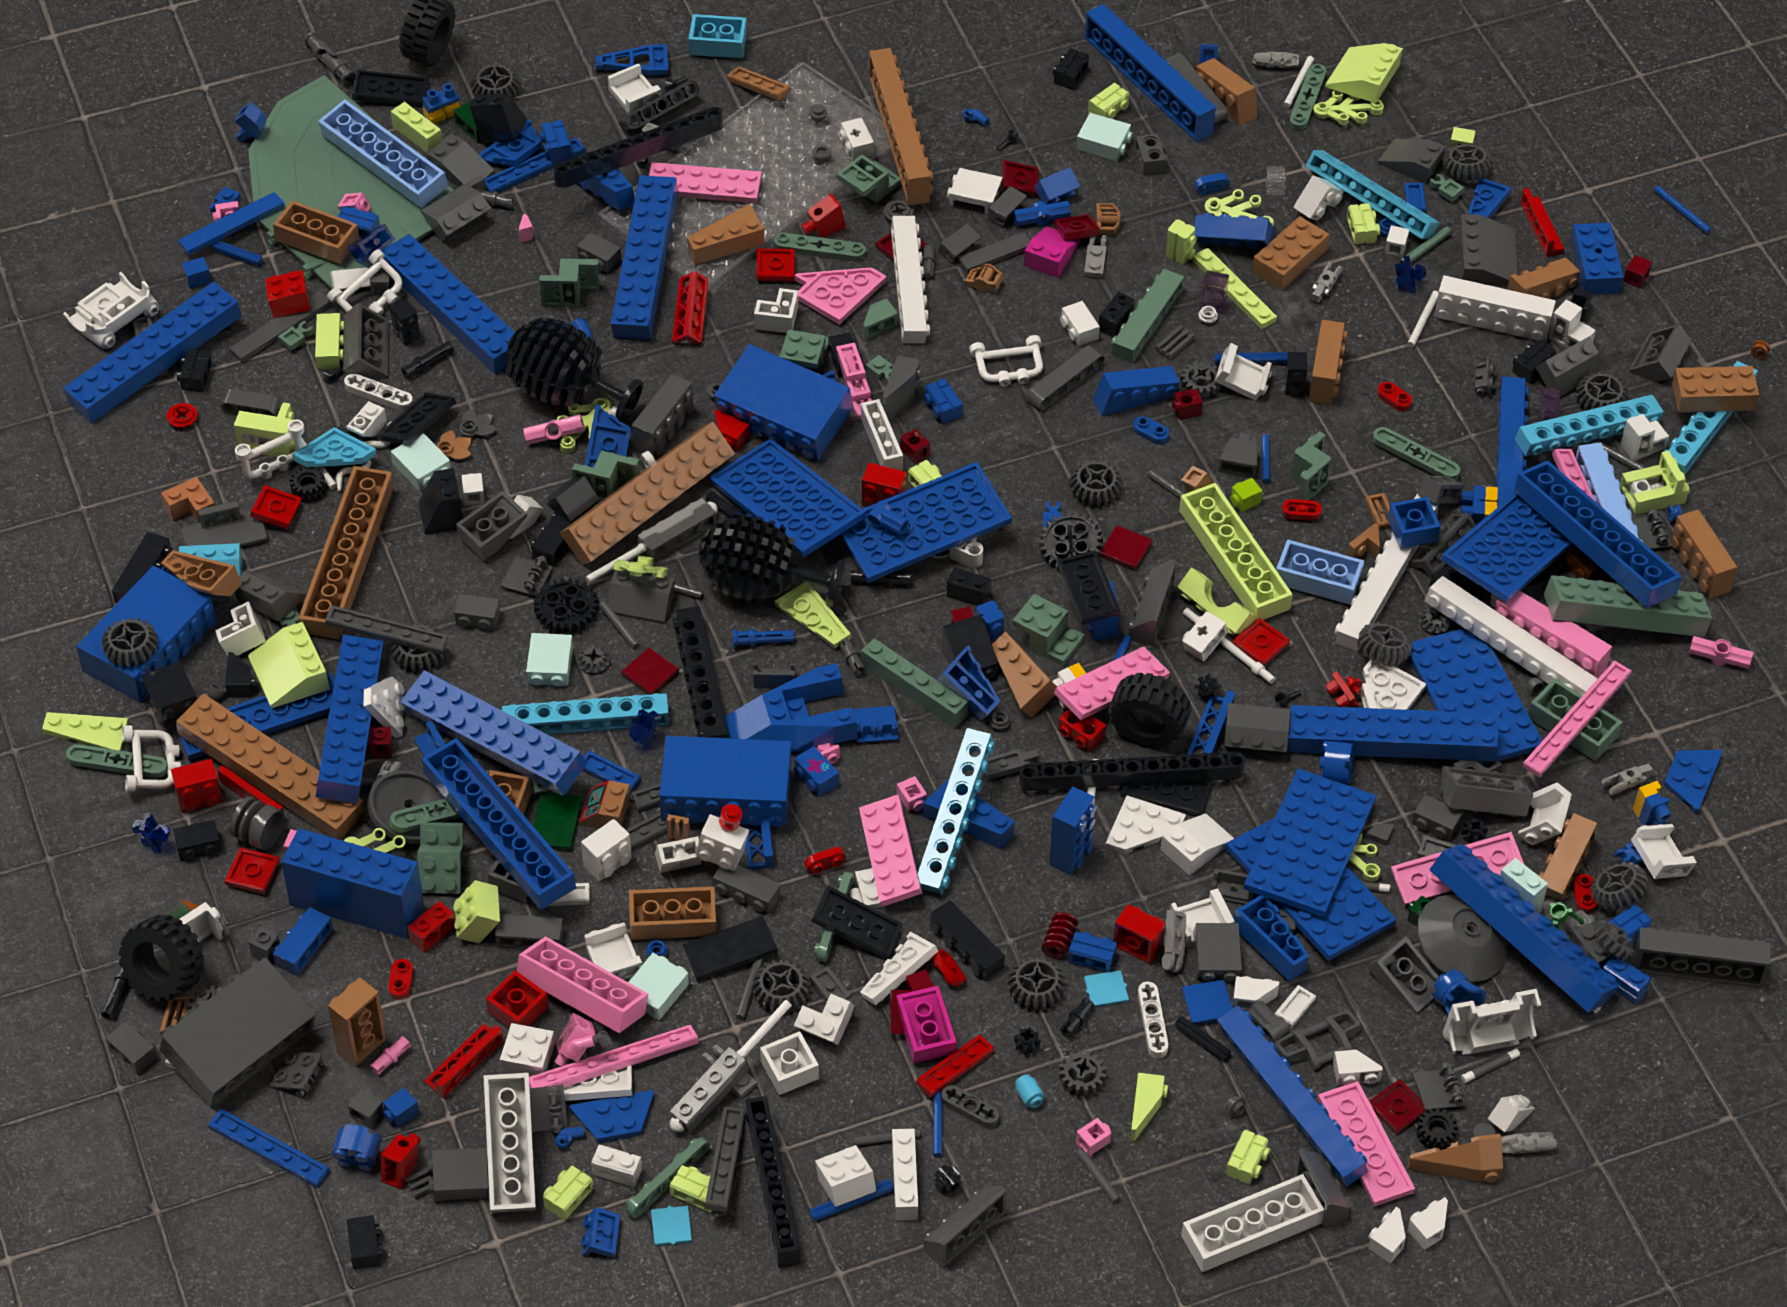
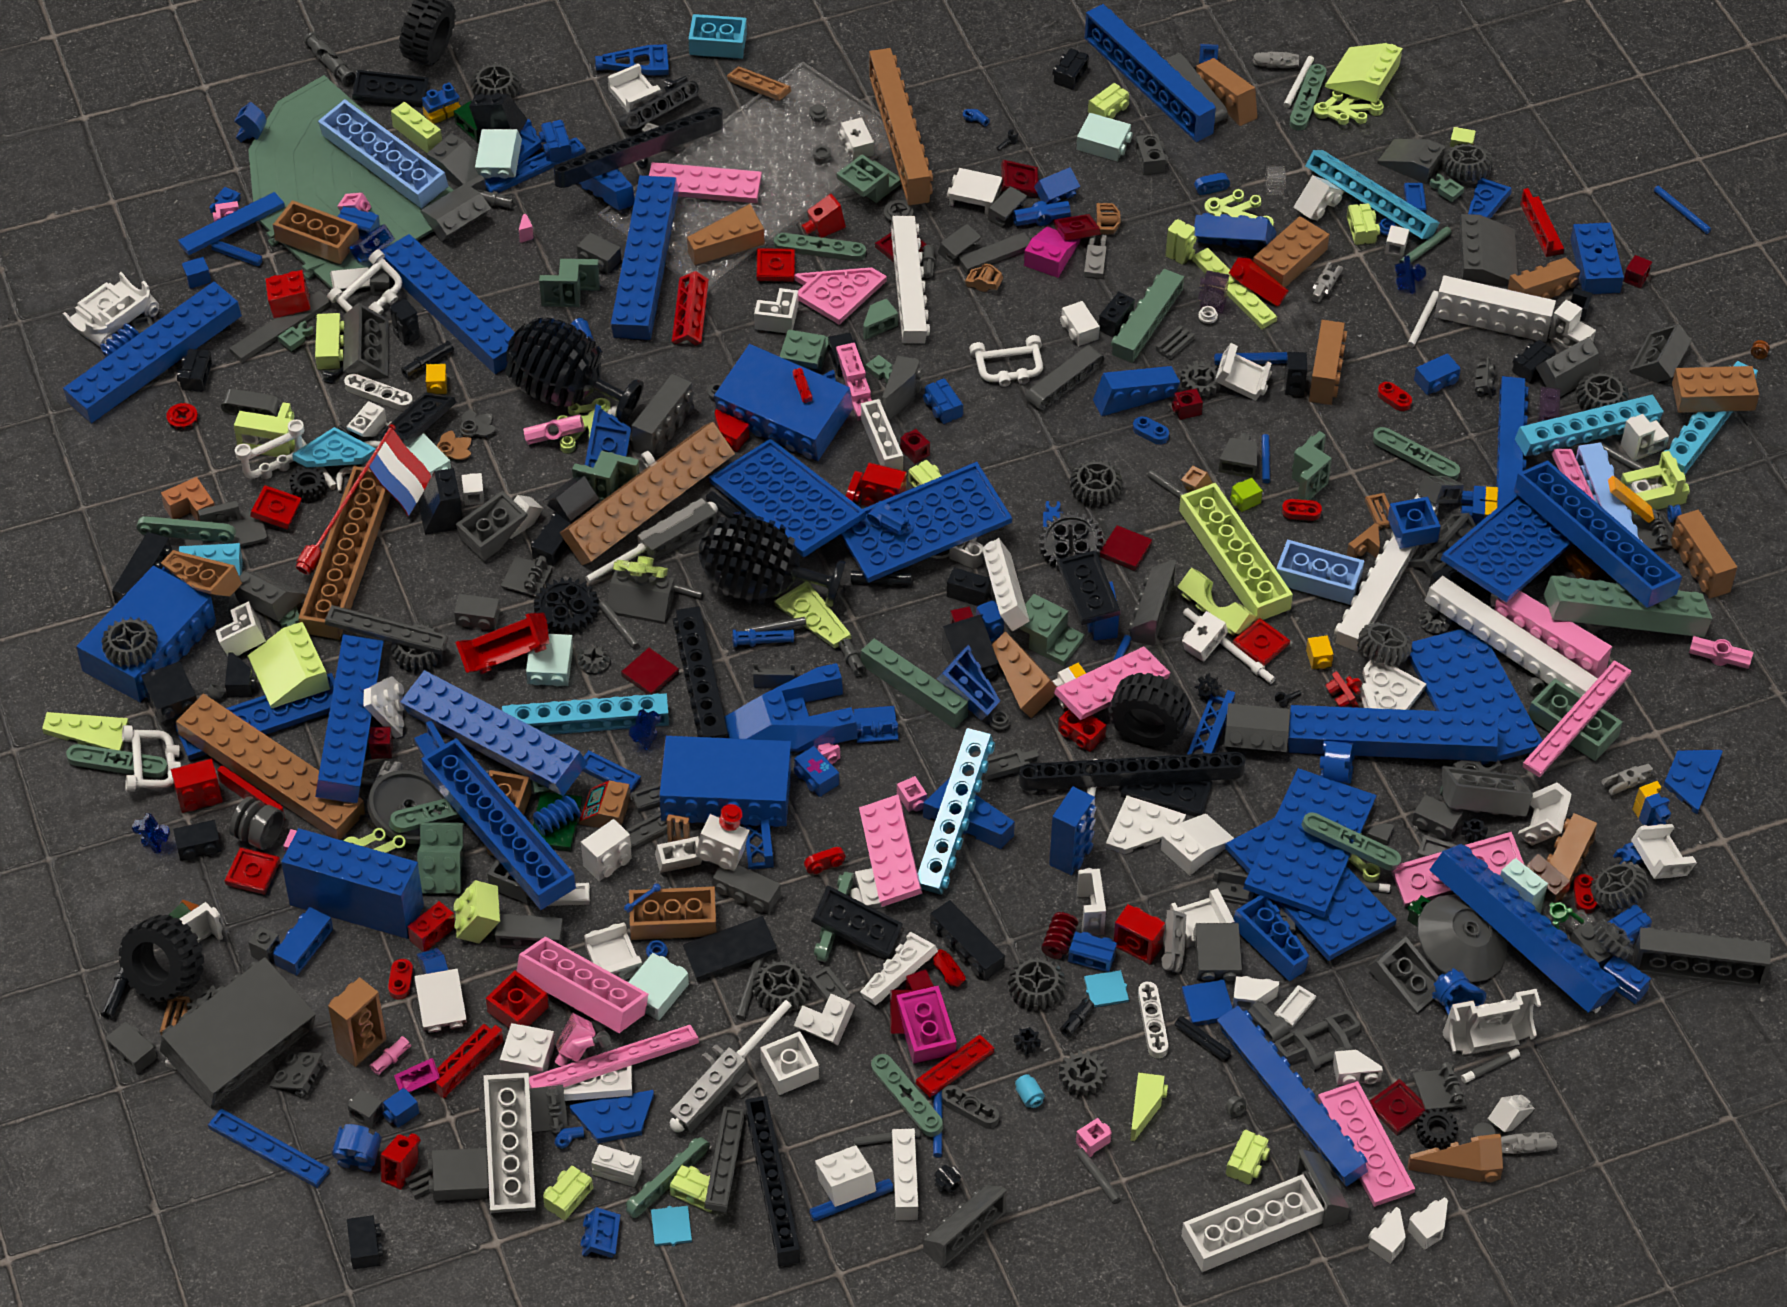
(118, 340): none -> blue piece
(195, 529): none -> sand green piece
(396, 471): none -> flag
(417, 1076): none -> dark pink slope
(432, 961): none -> blue slope
(436, 378): none -> yellow brick
(440, 1000): none -> white brick
(498, 153): none -> light aqua brick
(504, 643): none -> red windscreen
(556, 813): none -> blue piece
(628, 907): none -> blue hinge
(779, 625): none -> dark grey bar
(802, 385): none -> red axle
(853, 492): none -> red plate
(919, 1108): none -> sand green piece
(1005, 584): none -> white brick
(1094, 915): none -> white panel
(1258, 280): none -> red slope
(1319, 652): none -> yellow brick
(1361, 847): none -> sand green piece
(1437, 374): none -> blue brick
(1557, 885): none -> brick
(1630, 499): none -> light orange tile

